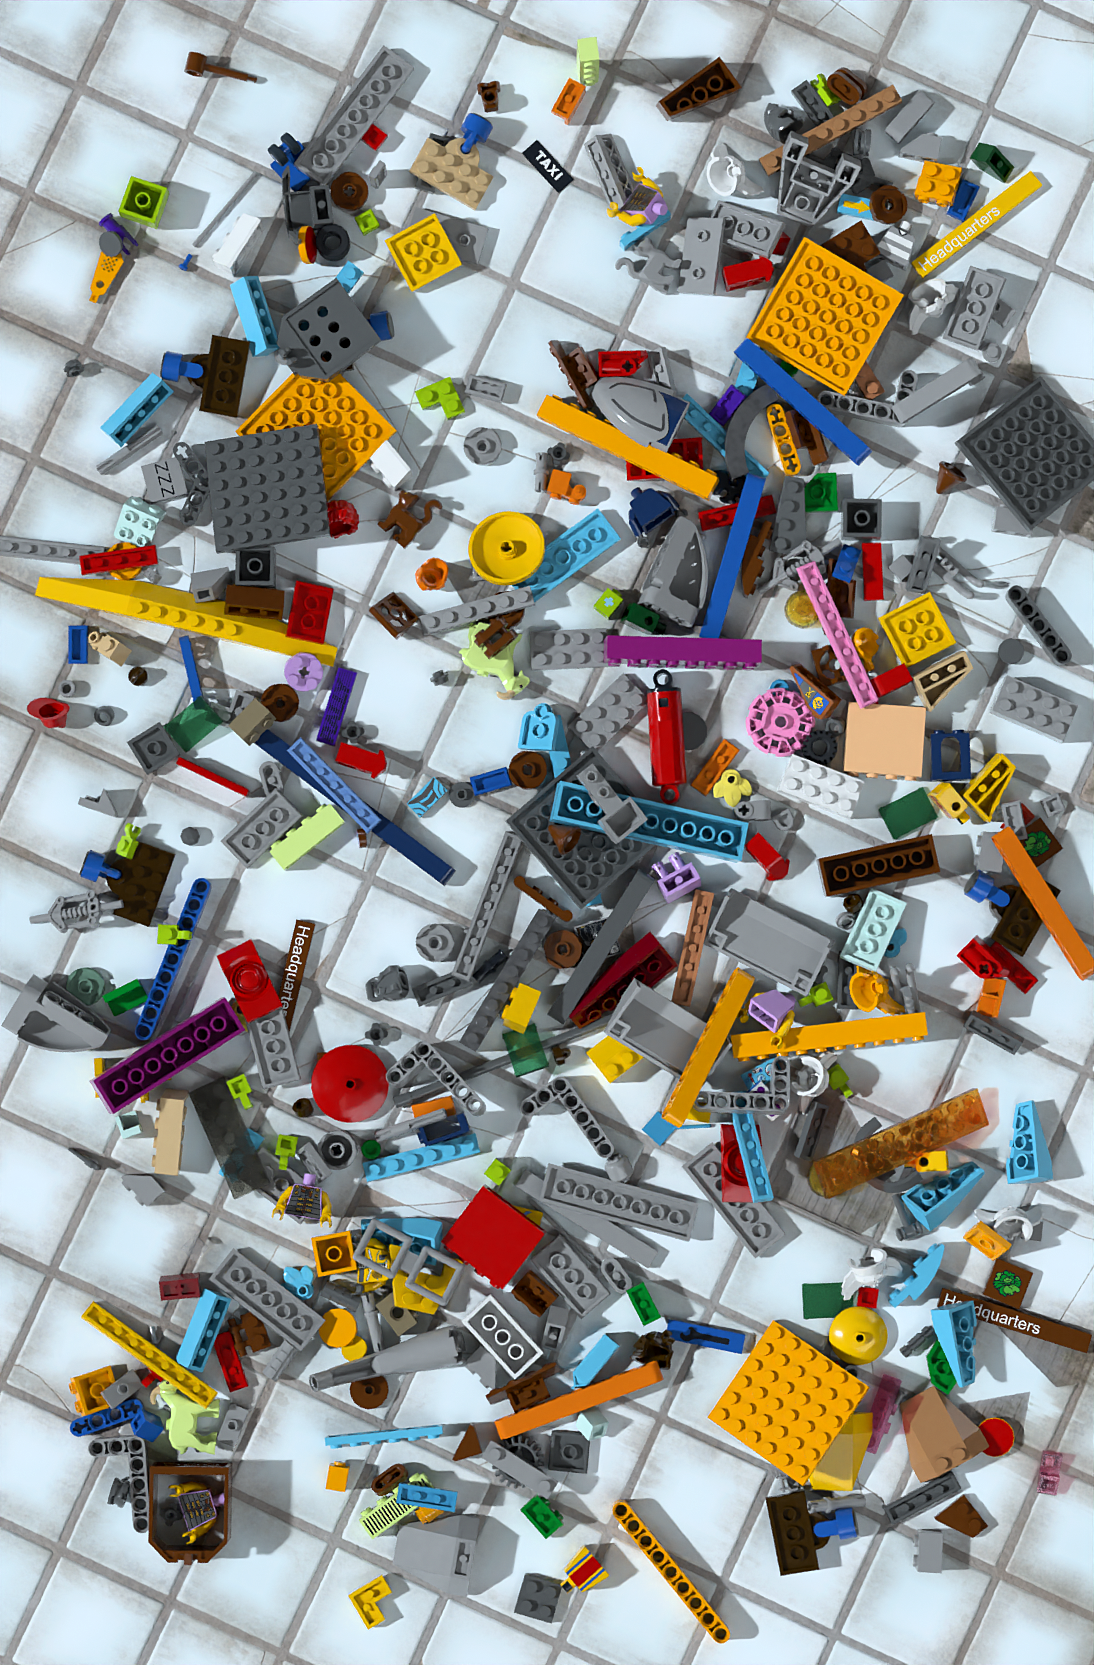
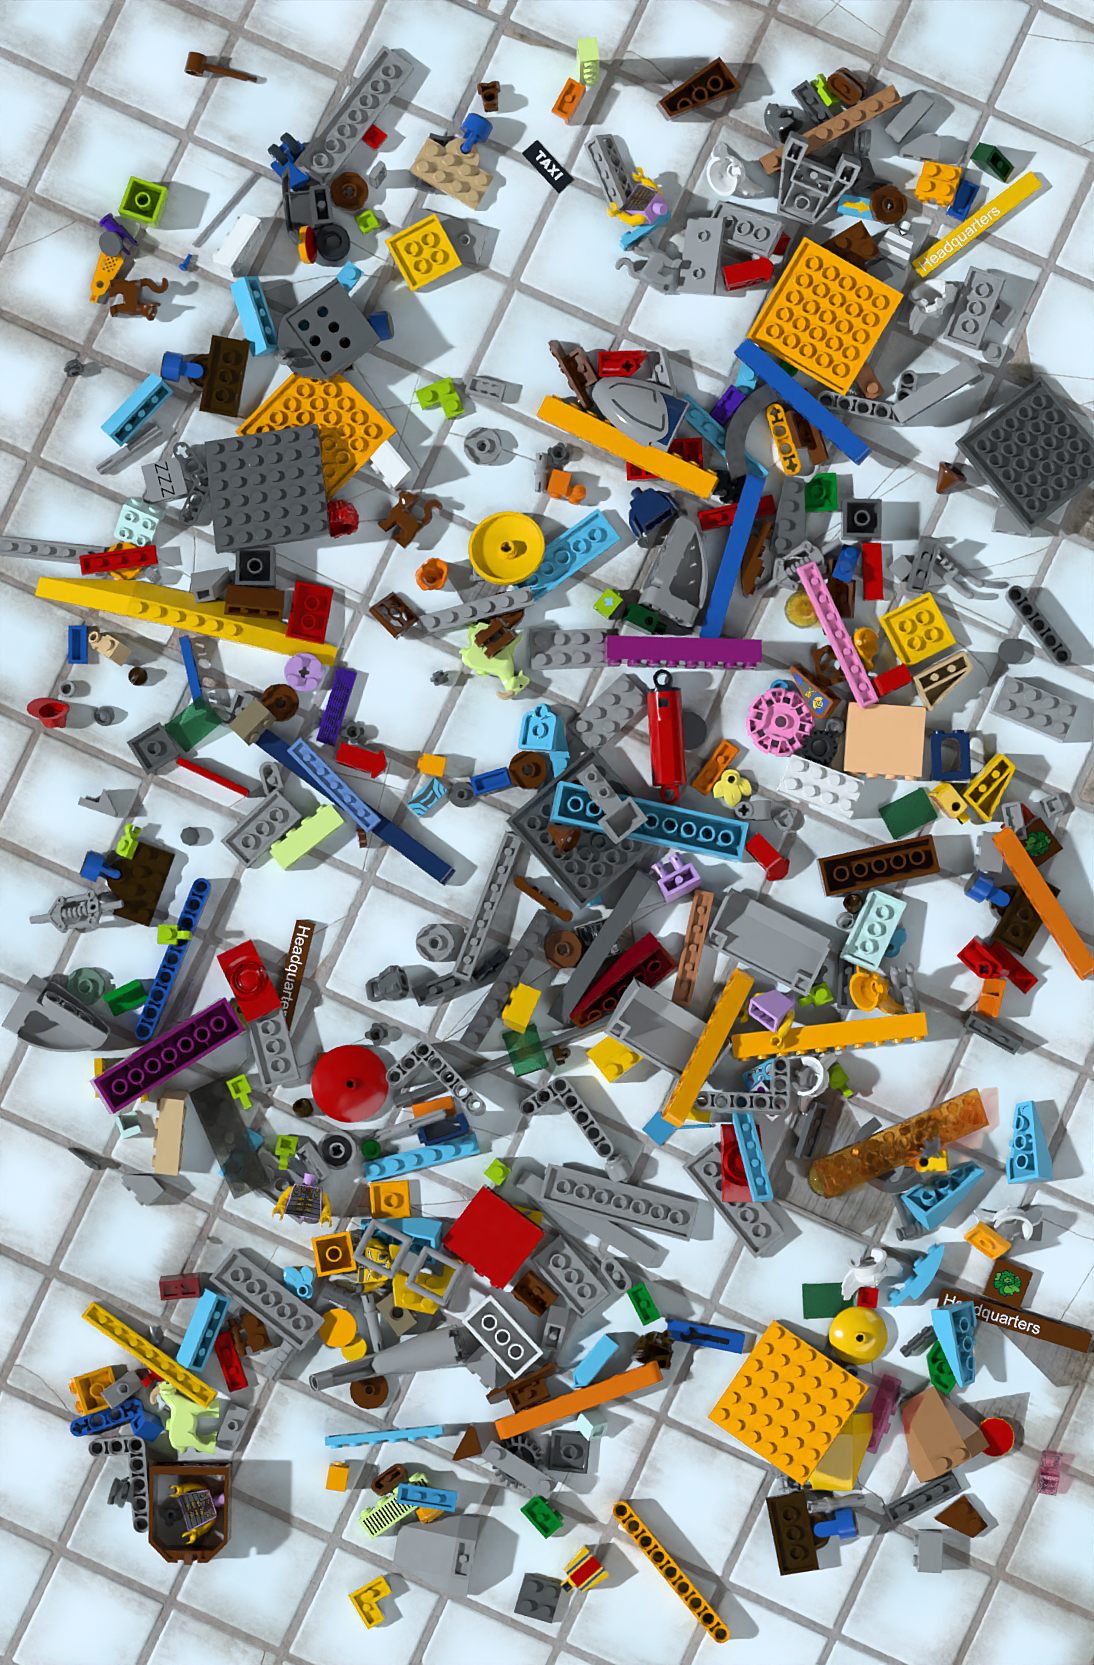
(132, 297): none -> reddish brown animal
(390, 1199): none -> light orange tile
(432, 765): none -> light orange brick
(930, 1148): none -> flat silver piece

